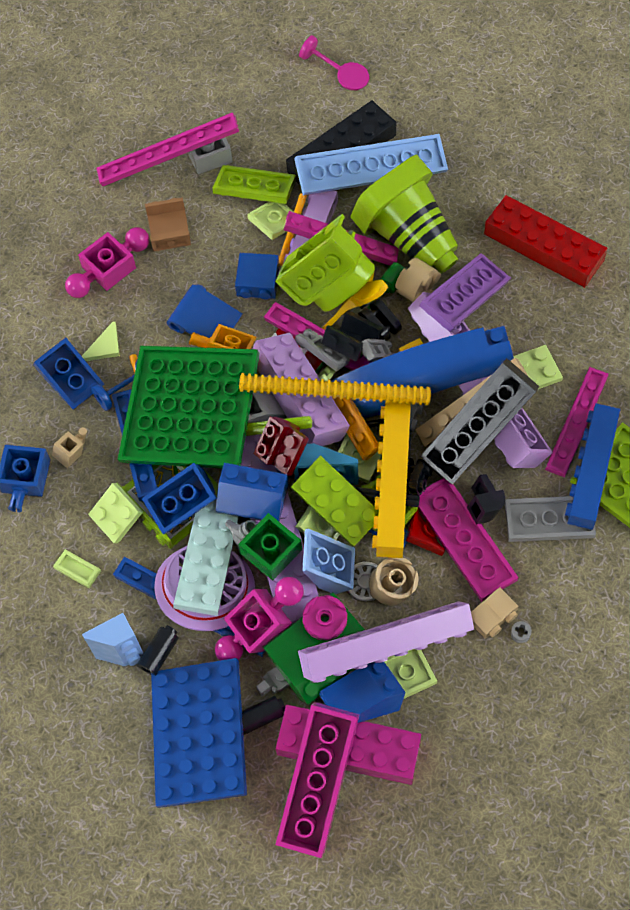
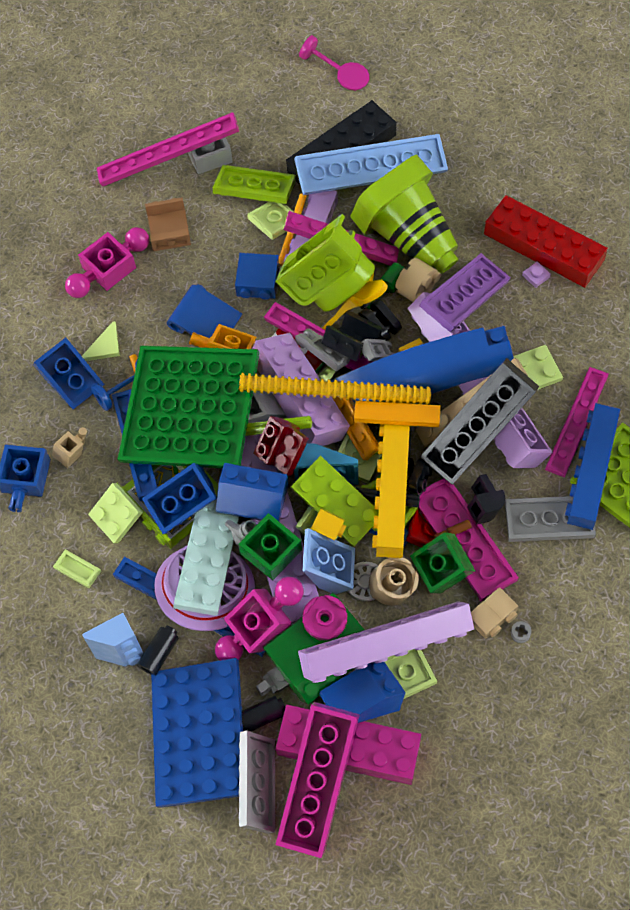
(257, 782): none -> light grey plate
(329, 524): none -> yellow brick
(397, 413): none -> light orange tile
(442, 563): none -> green brick
(457, 528): none -> dark orange piece
(536, 274): none -> lavender plate

